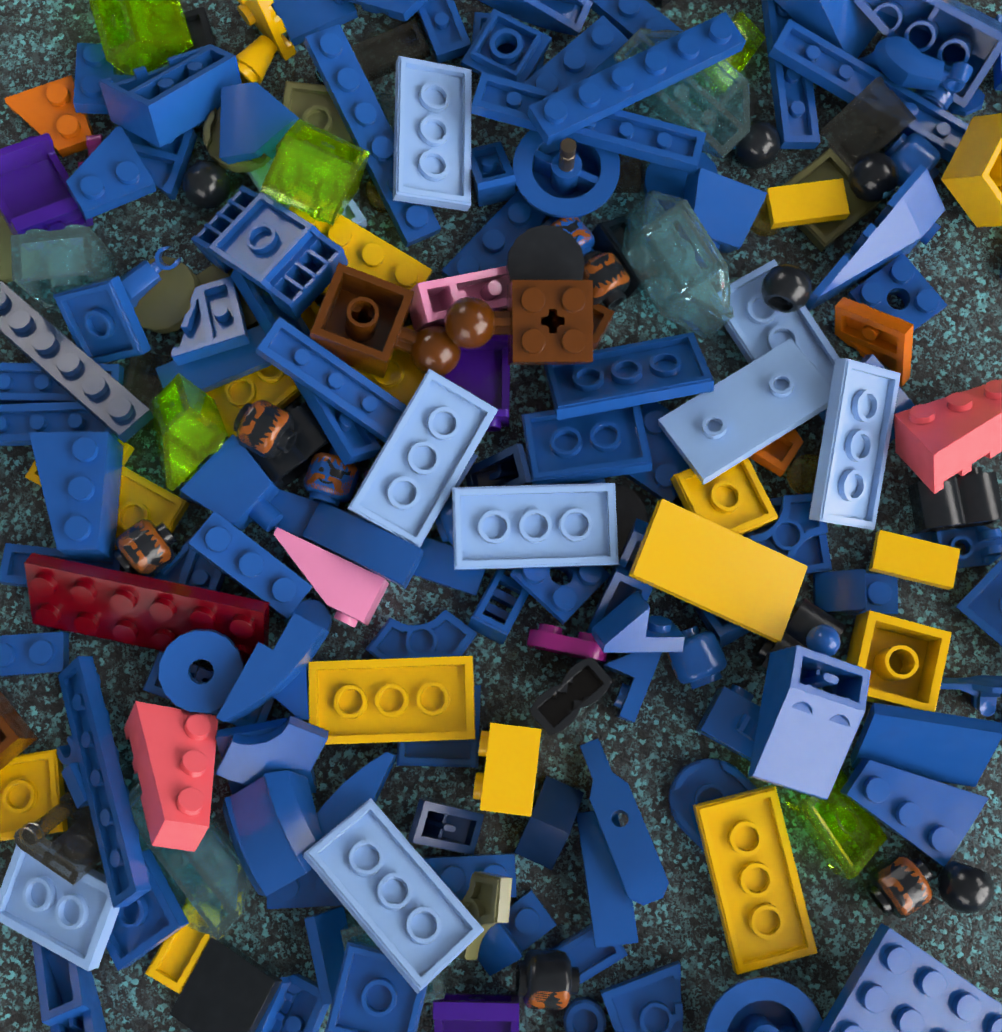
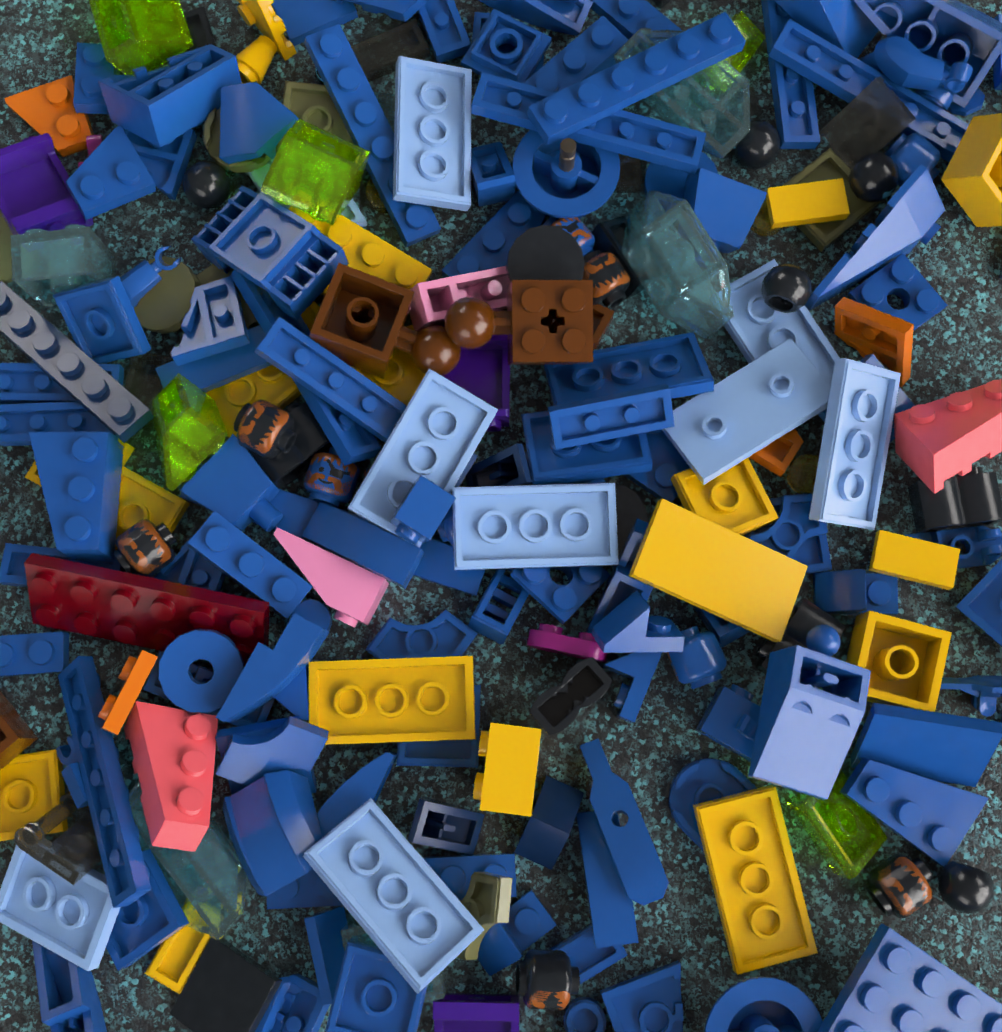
(118, 707): none -> orange wing
(421, 511): none -> blue brick
(611, 416): none -> blue plate

